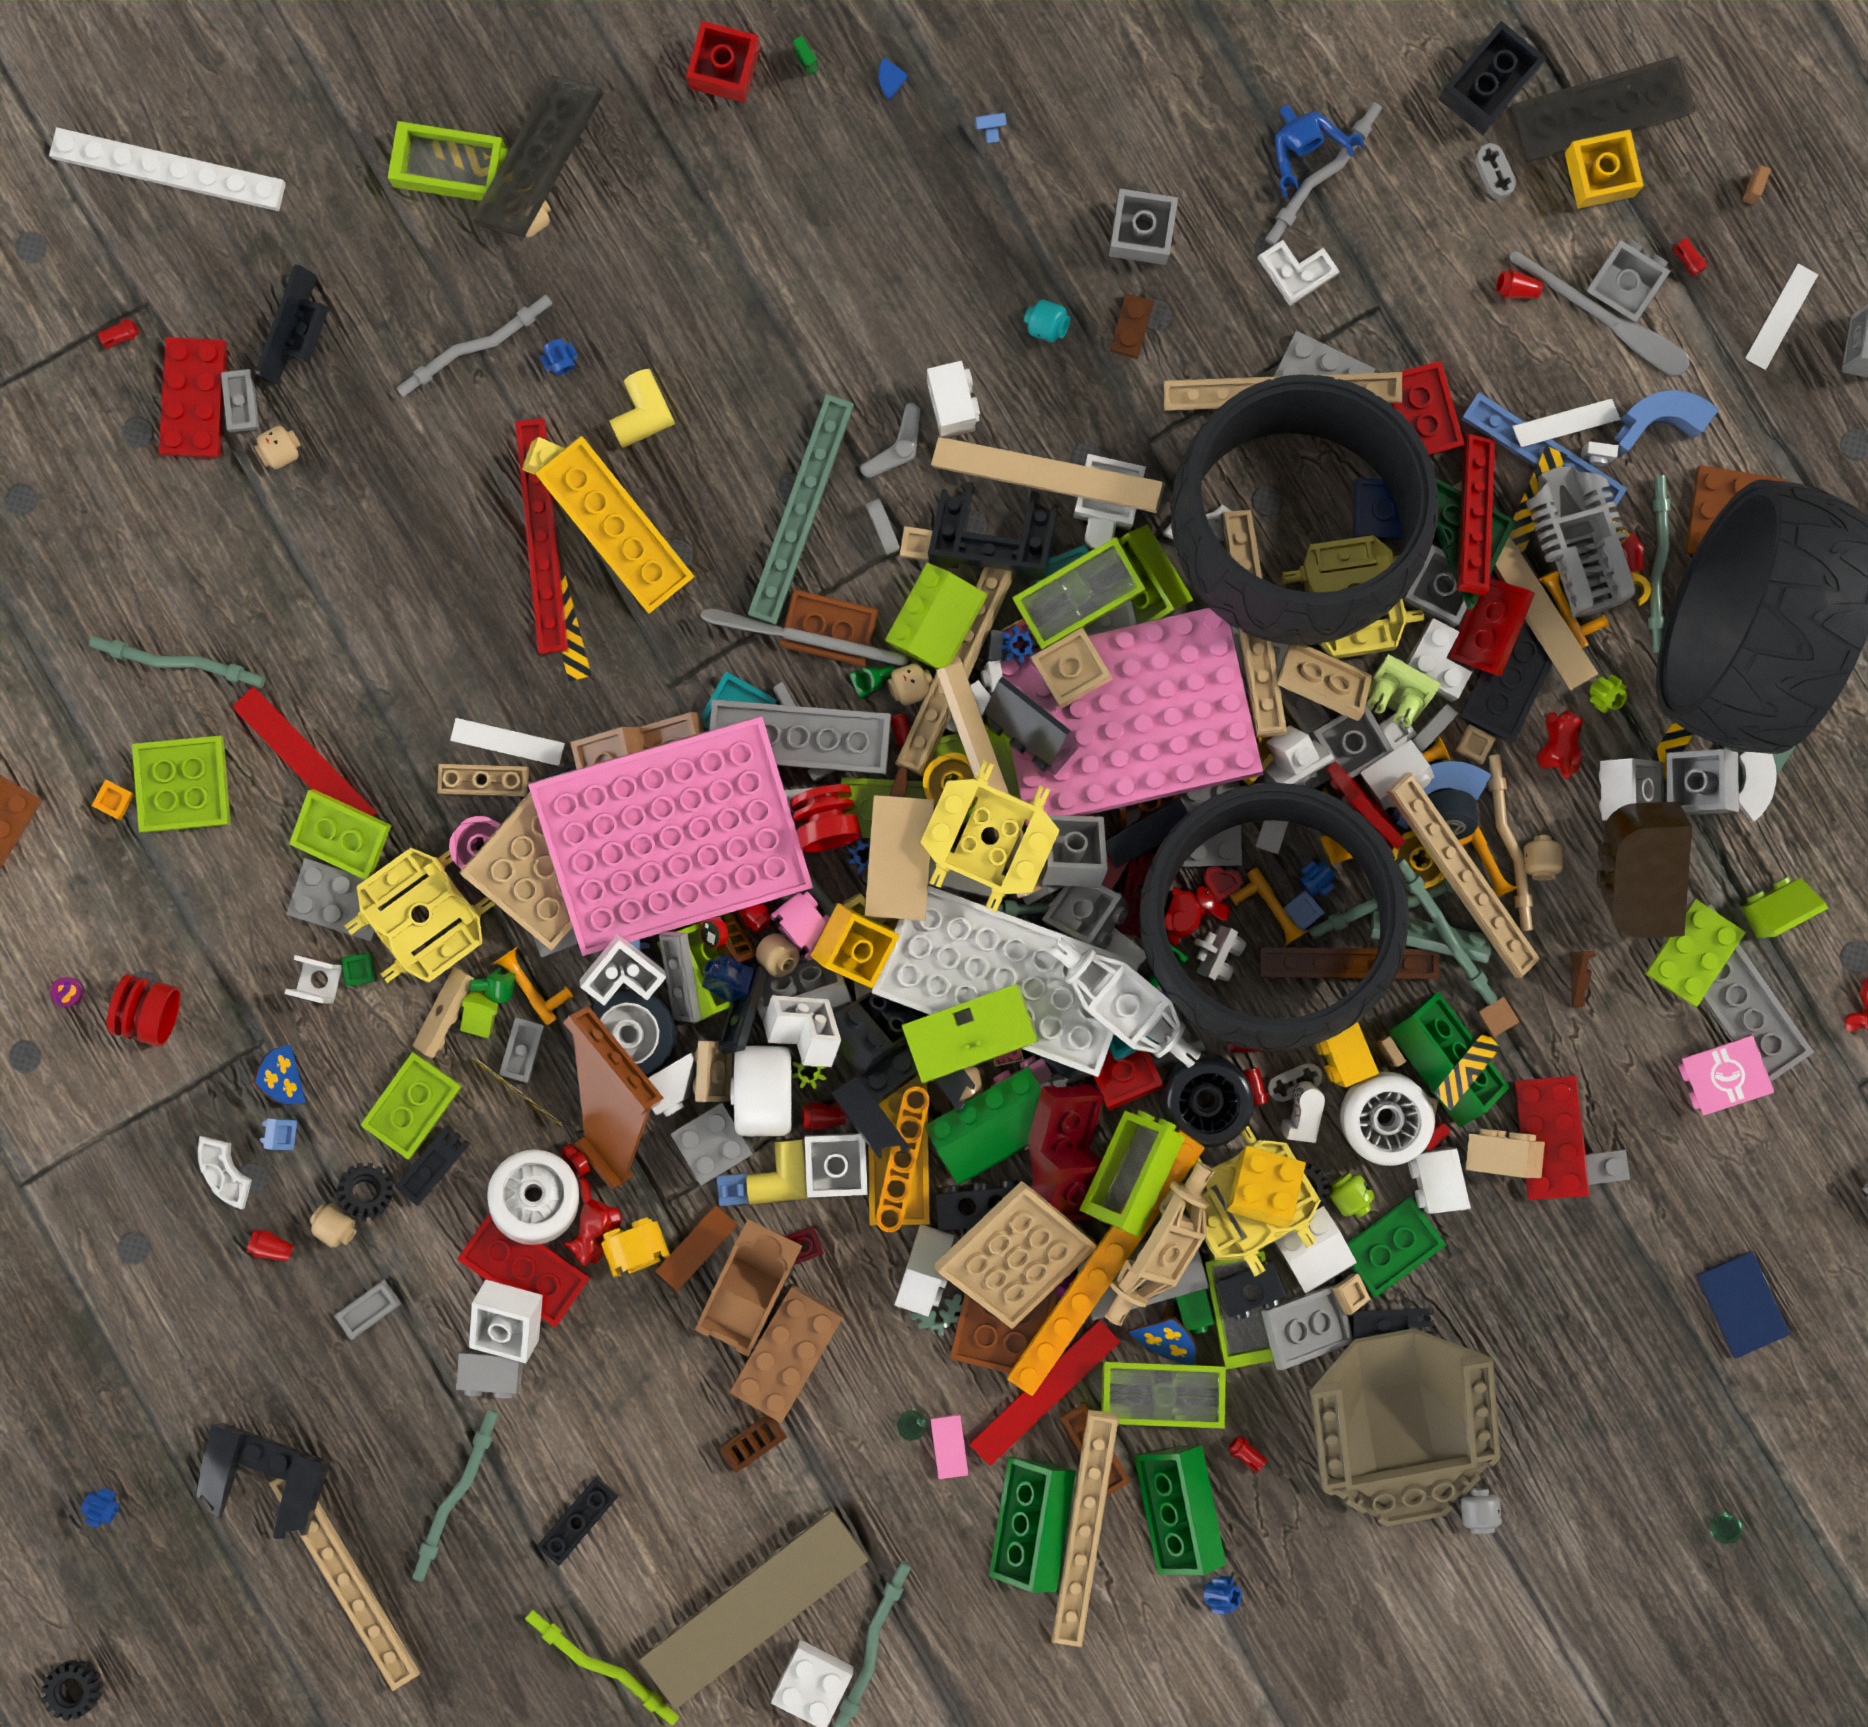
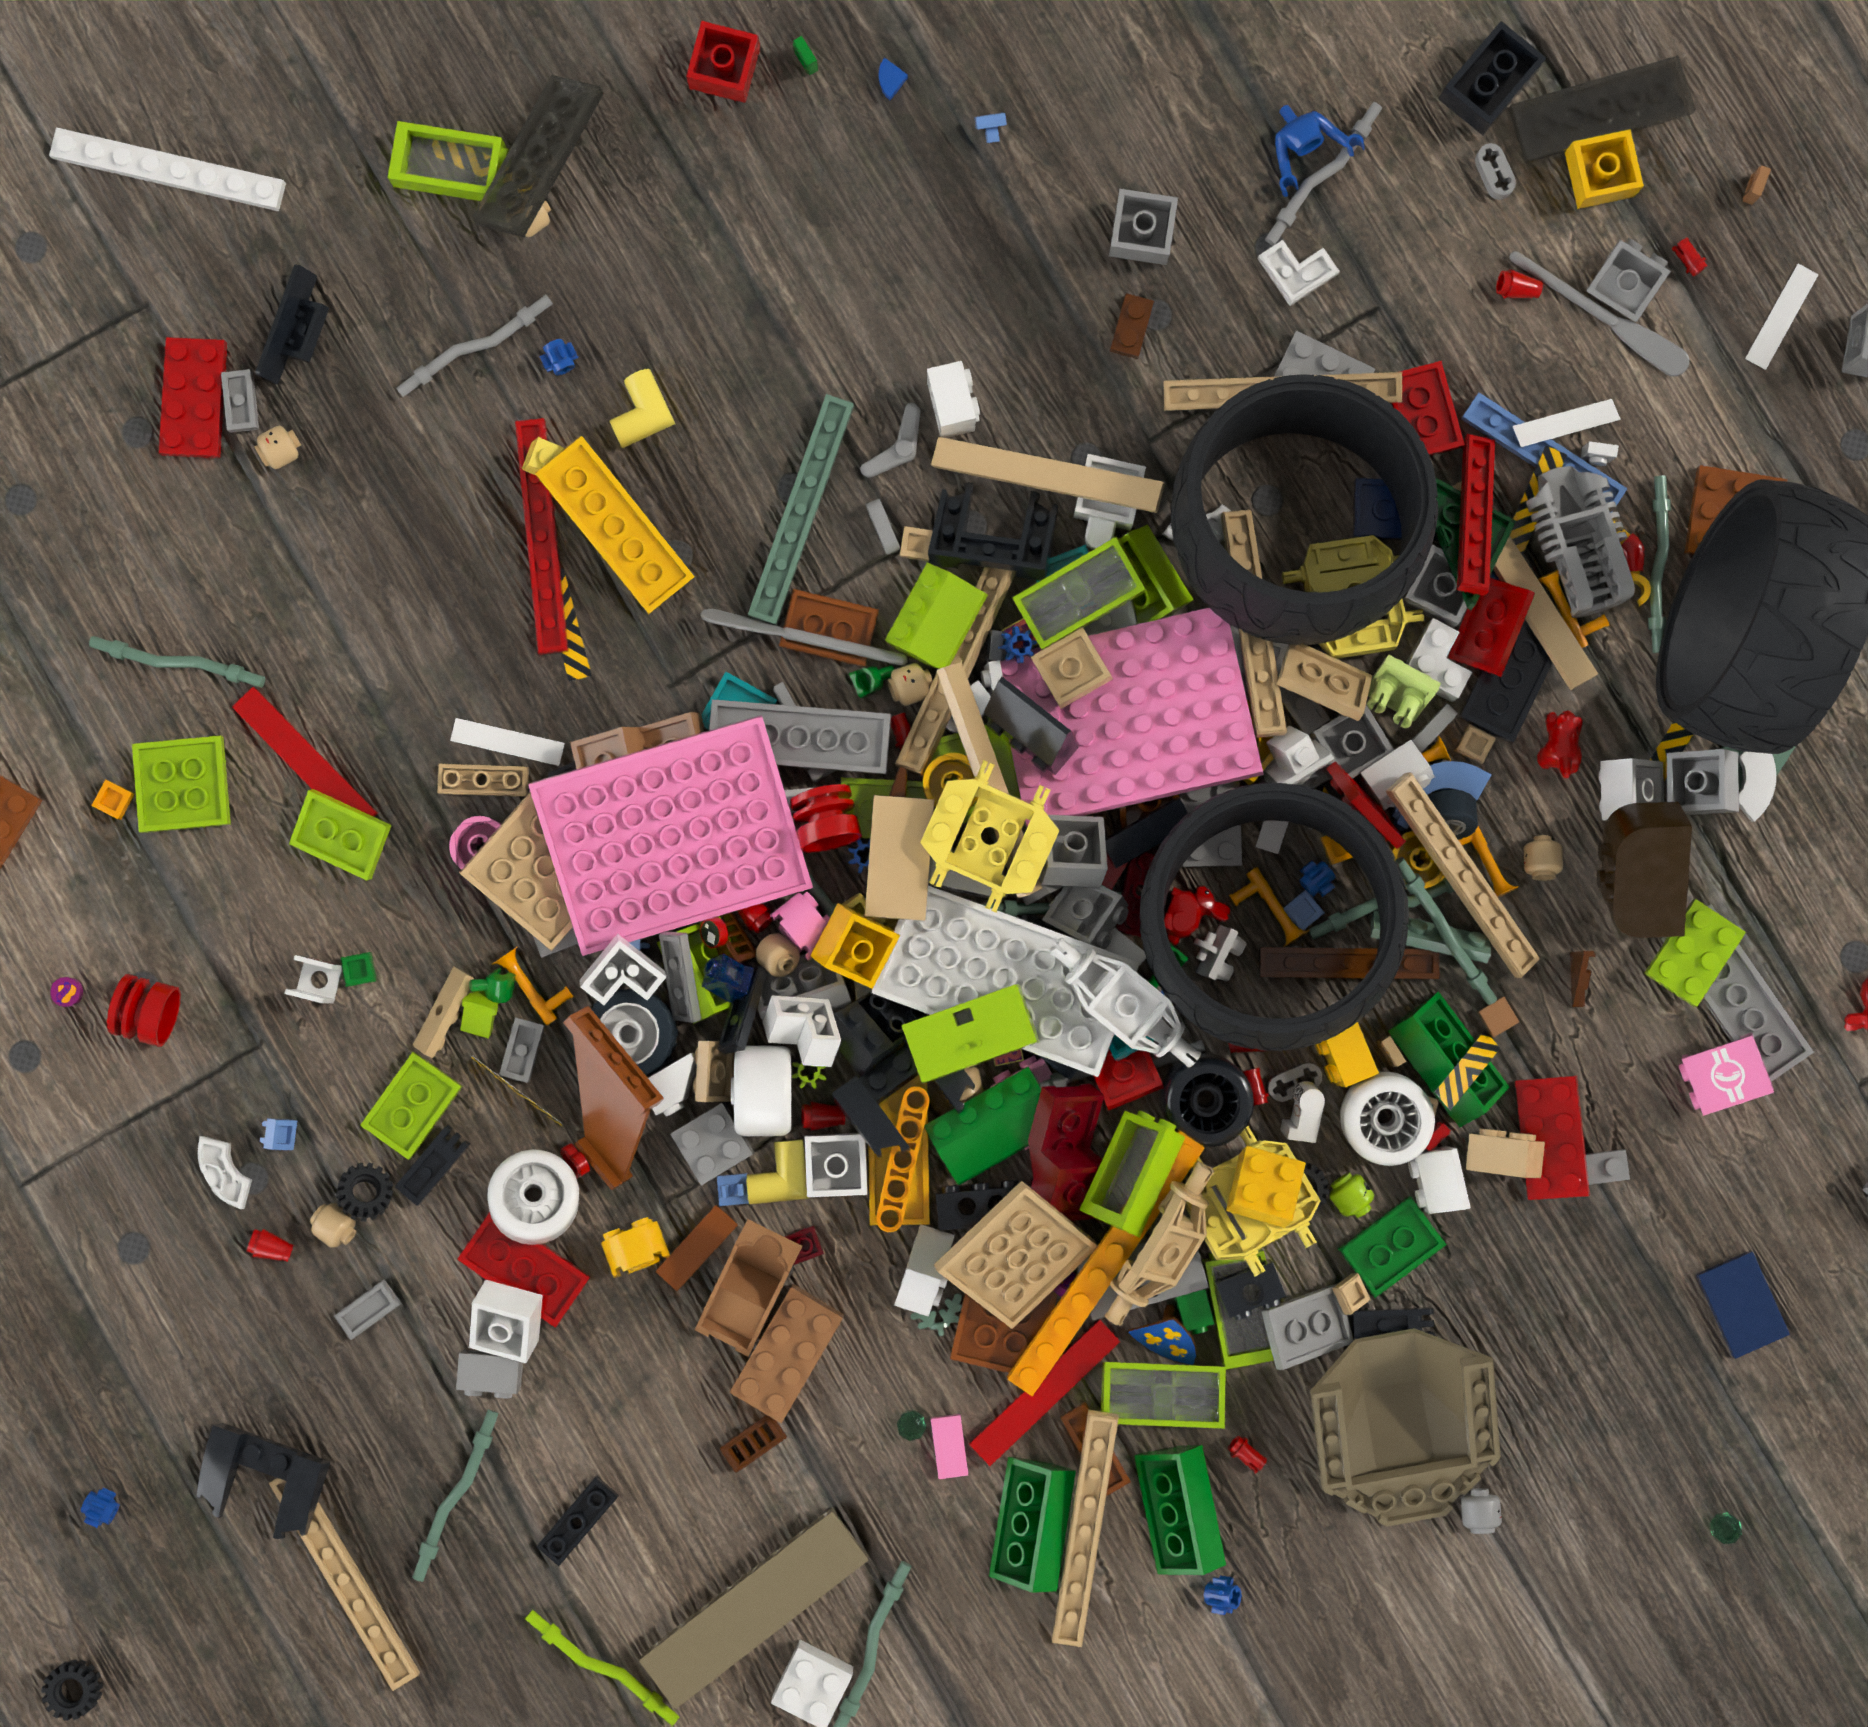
(118, 333): red pin -> none
(279, 1077): blue shield -> none
(328, 898): light grey plate -> none
(401, 932): light yellow piece -> none
(595, 1220): red animal -> none
(1047, 321): teal head -> none
(1221, 882): red tile -> none
(1321, 1260): white slope -> none
(1395, 733): white plate -> none
(1497, 785): tan bar -> none
(1608, 693): lime gear -> none
(1674, 407): medium blue arch -> none
(1782, 908): lime slope -> none

